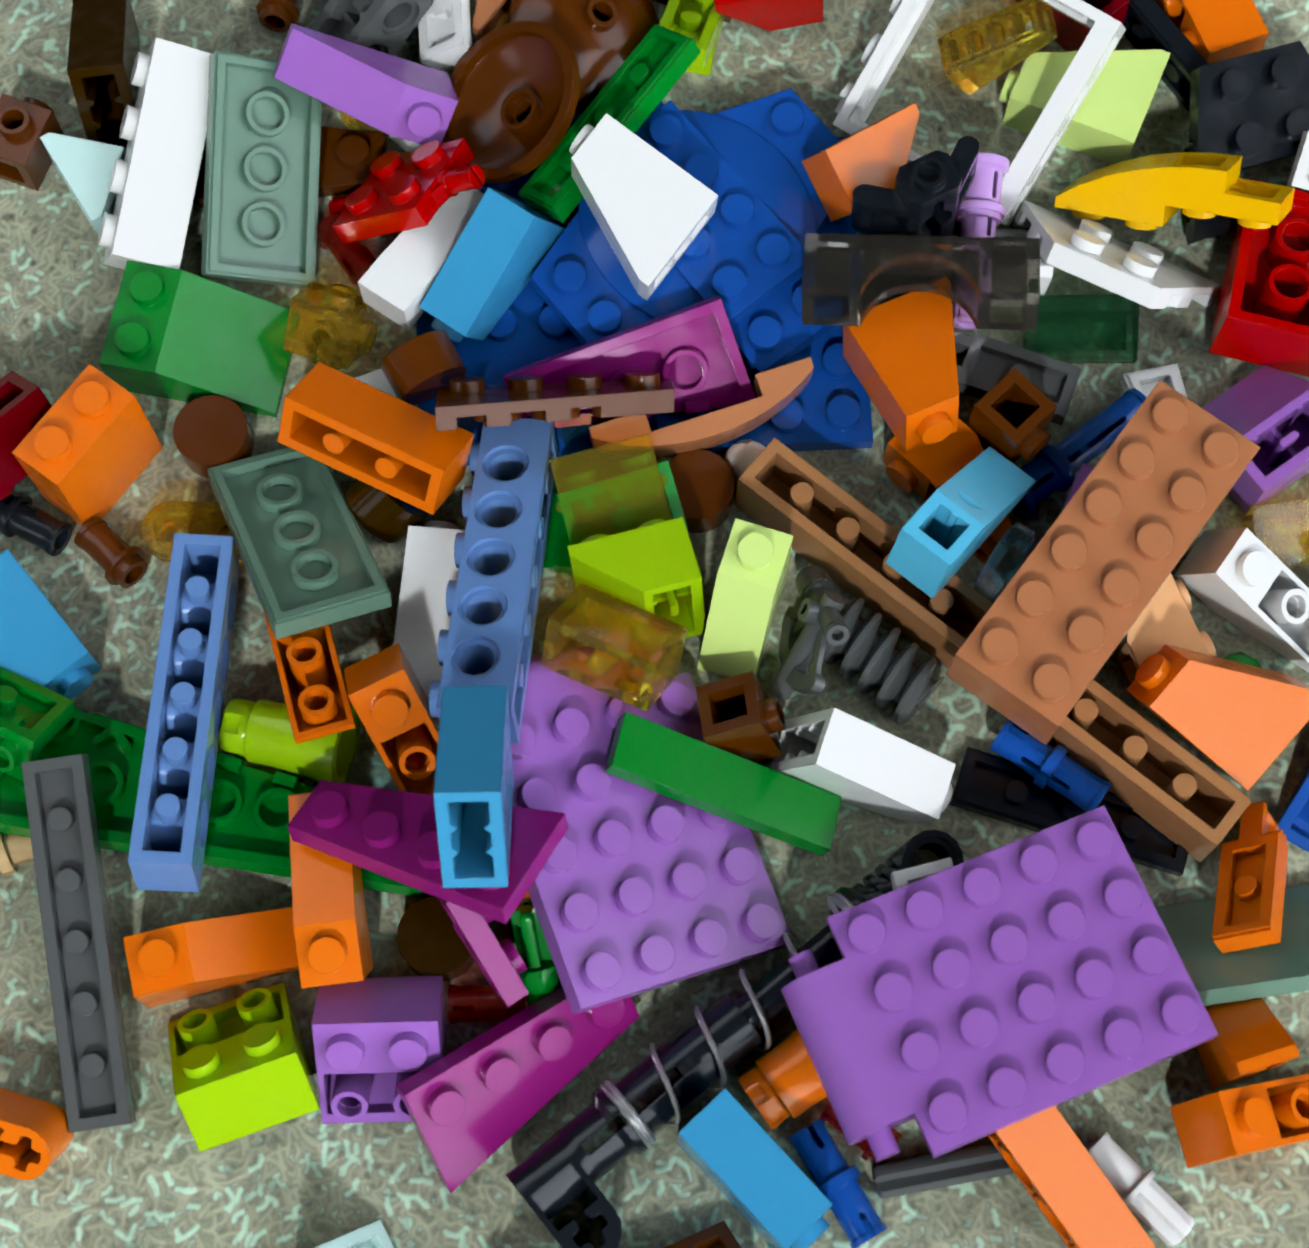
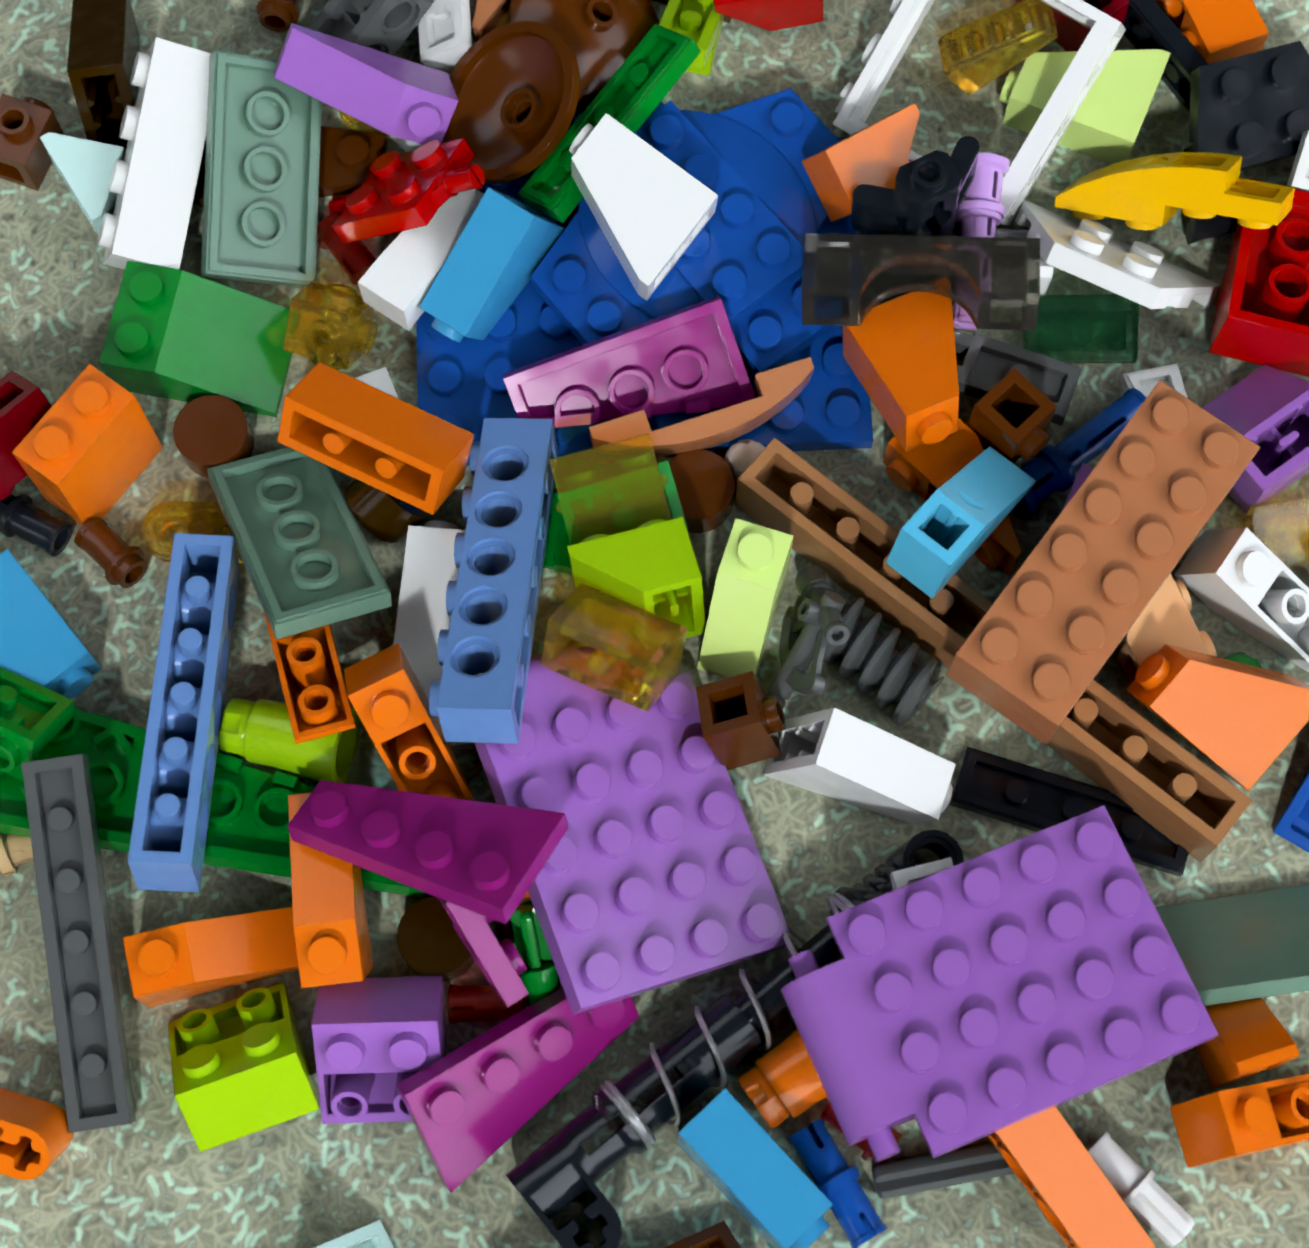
(422, 366): reddish brown piece -> none
(474, 787): dark azure brick -> none
(551, 402): reddish brown wing -> none
(723, 784): green tile -> none
(1005, 561): clear light blue tile -> none
(1051, 767): blue pin -> none
(1251, 884): orange hinge -> none

